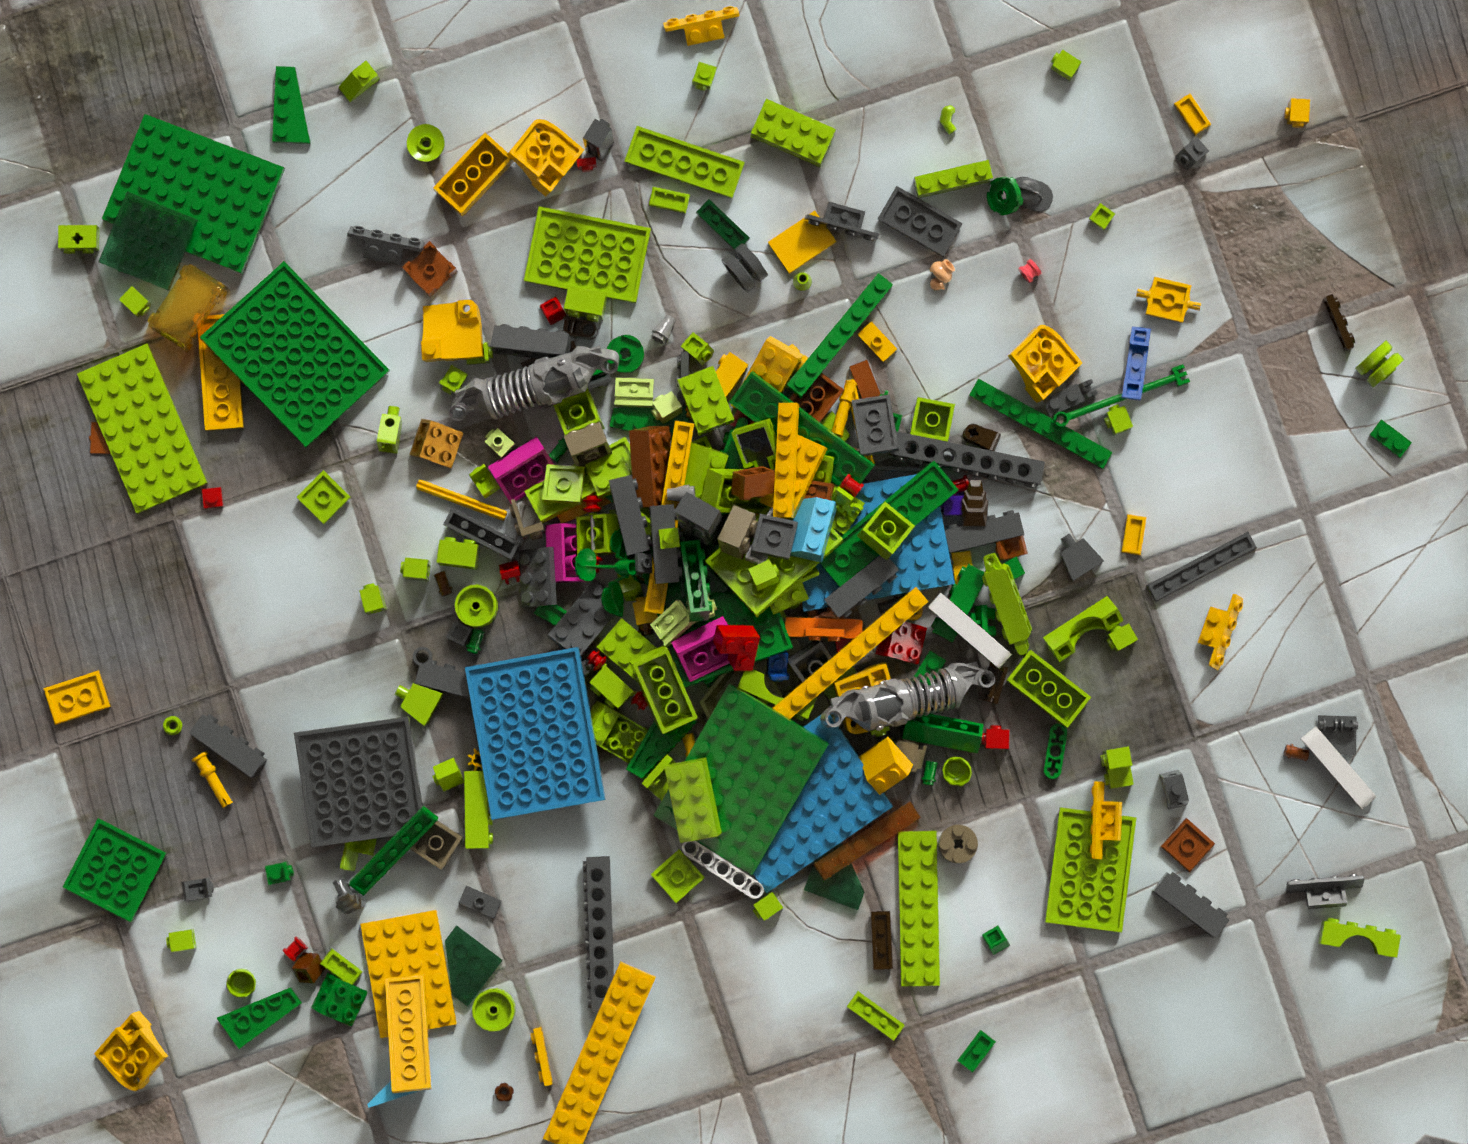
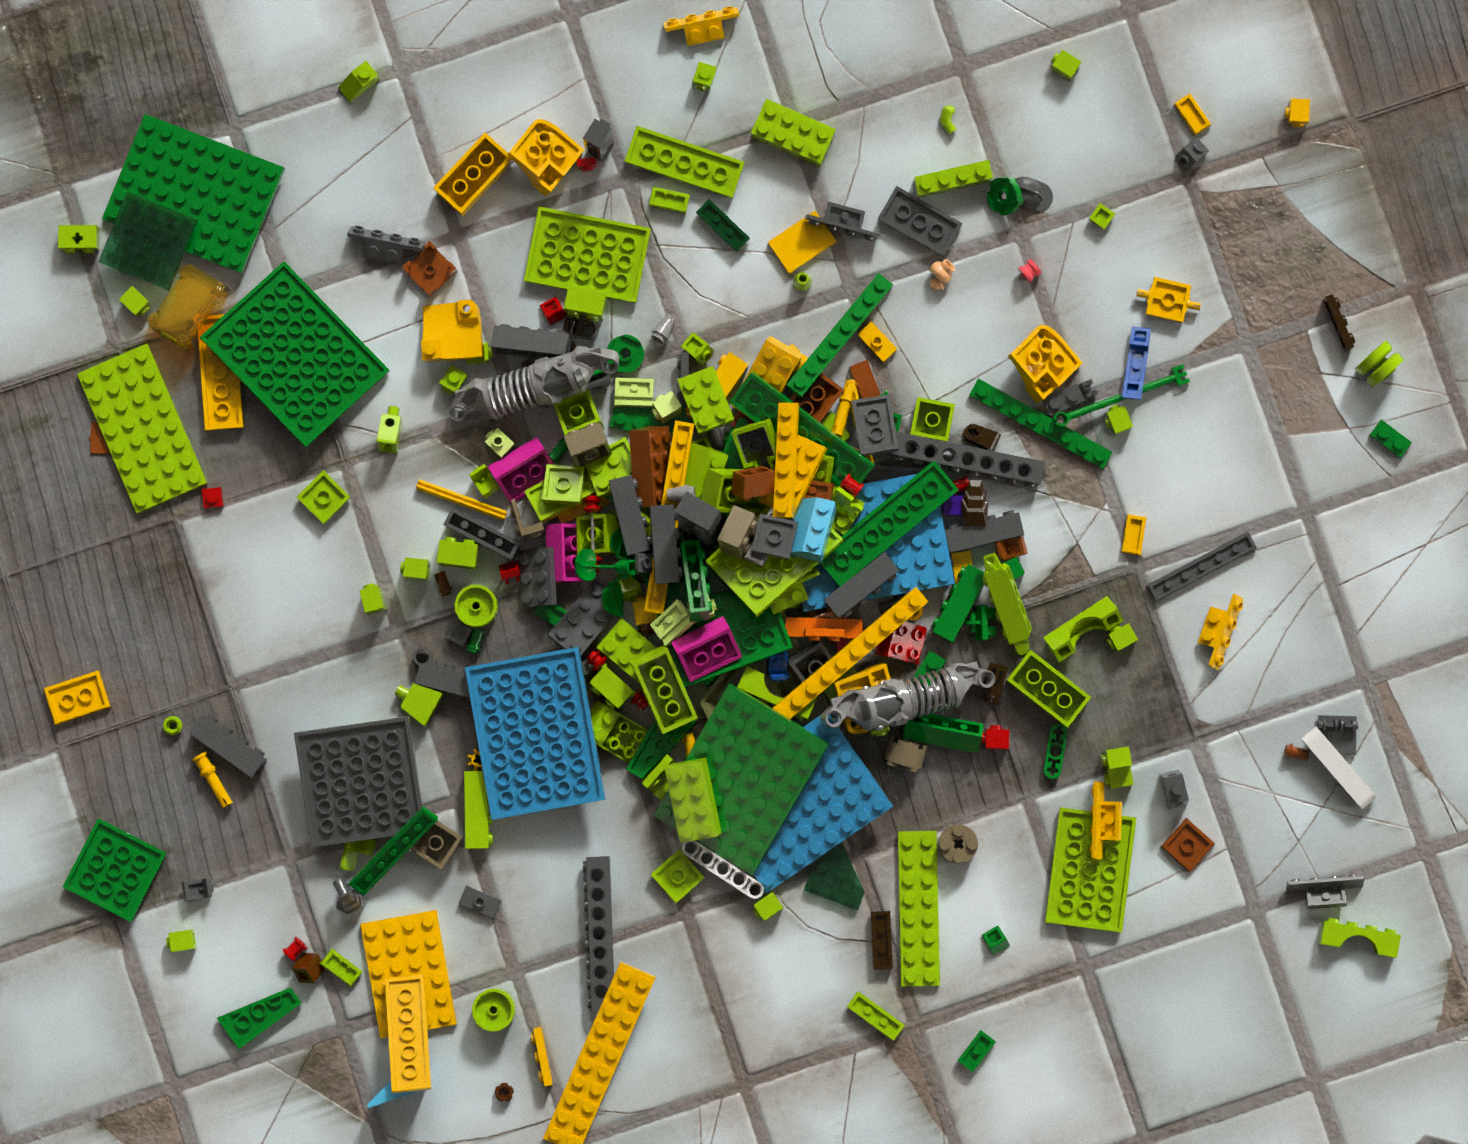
(132, 1052): yellow slope -> none
(241, 983): lime hair -> none
(279, 873): green bracket -> none
(289, 114): green wing -> none
(339, 999): green bracket -> none
(424, 133): lime dish -> none
(436, 443): pearl gold bracket -> none
(447, 774): lime brick -> none
(468, 964): clear green plate -> none
(669, 538): lime plate -> none
(739, 643): red brick -> none
(746, 266): dark grey wheel -> none
(764, 575): lime brick -> none
(867, 840): clear orange plate -> none
(885, 530): lime brick -> none
(885, 765): yellow slope -> none
(929, 774): green pin -> none
(956, 771): lime hair -> none
(969, 630): white beam -> none
(1078, 557): dark grey torso -> none
(1190, 904): dark grey brick -> none

